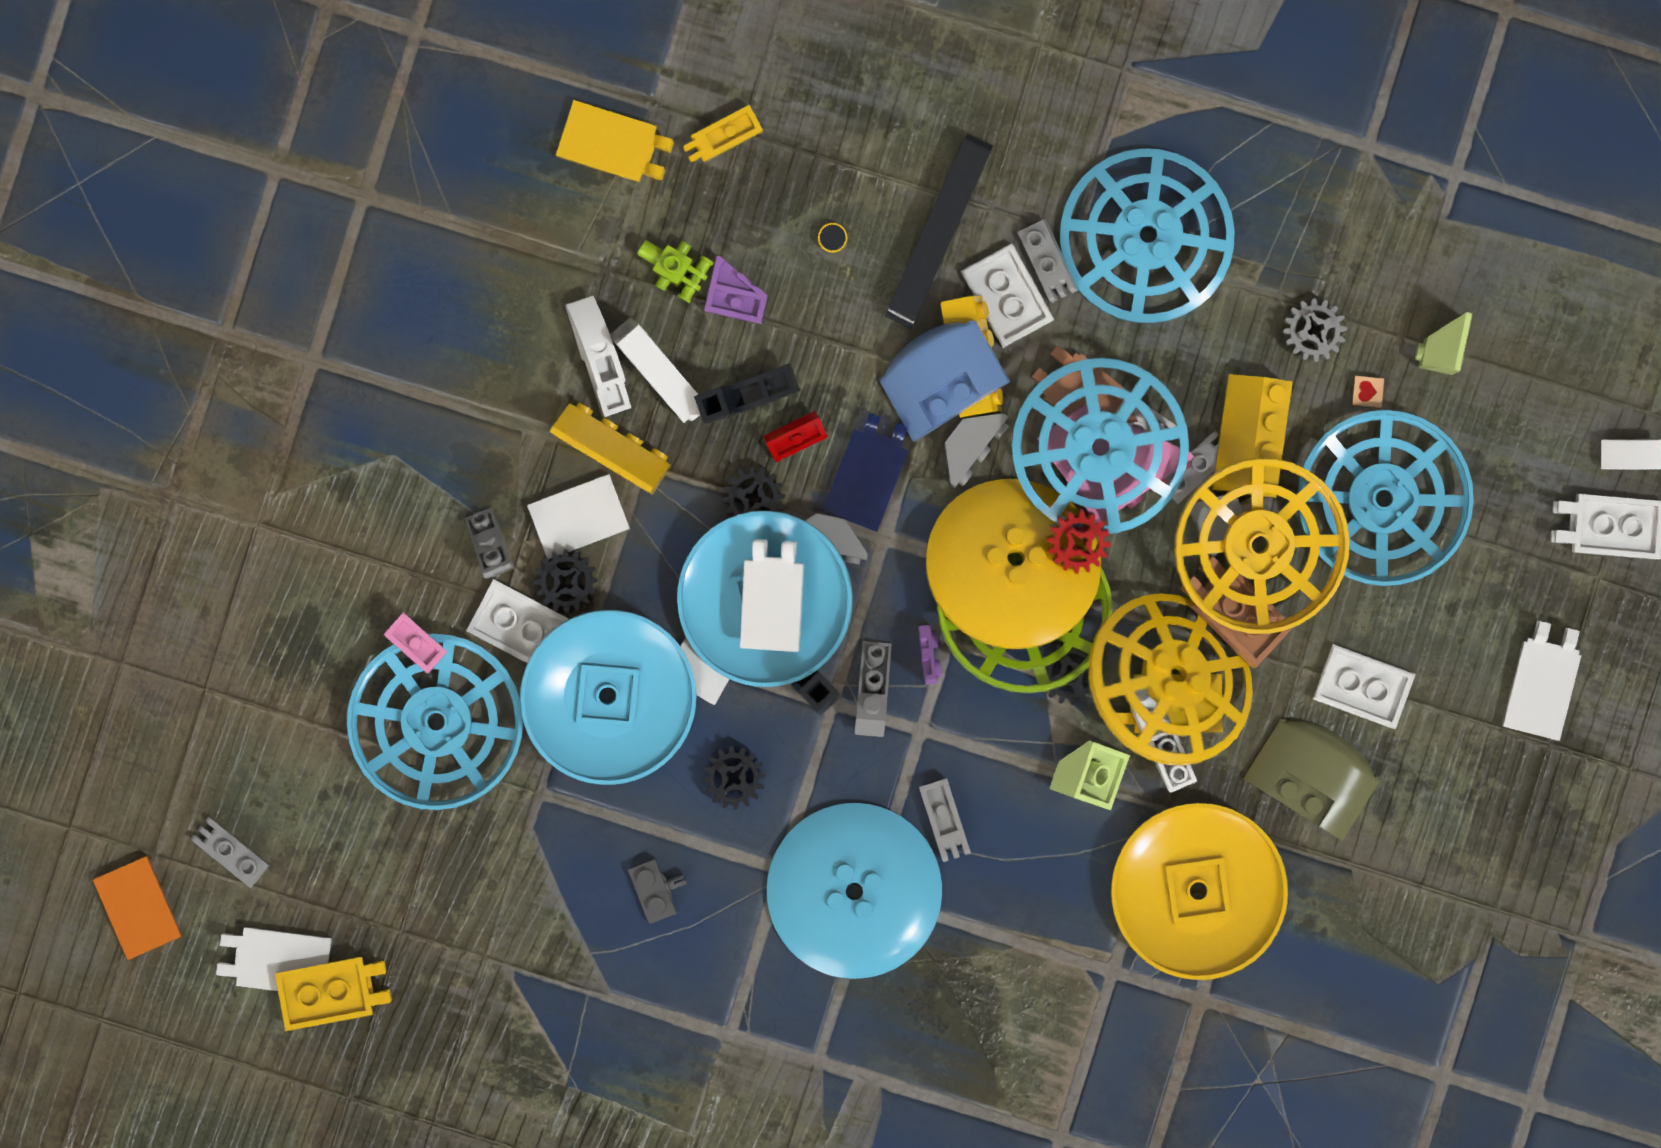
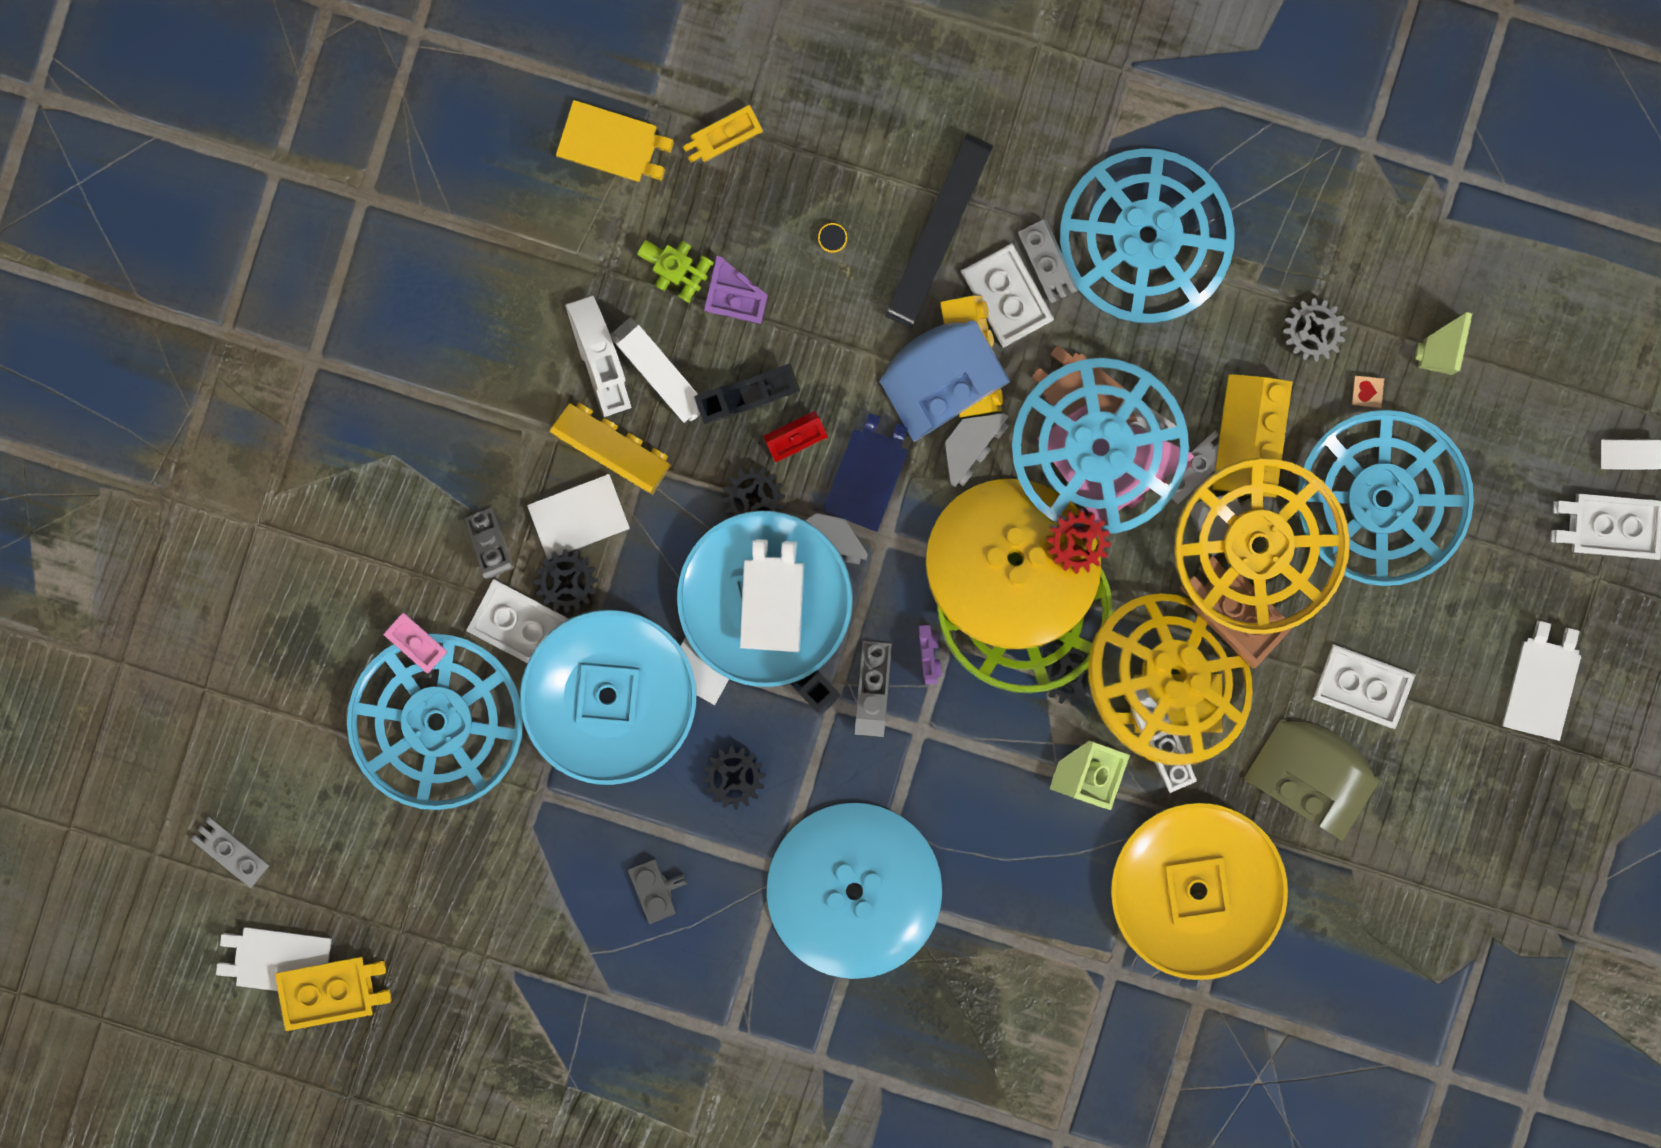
(137, 908): orange tile -> none
(944, 818): light grey hinge -> none

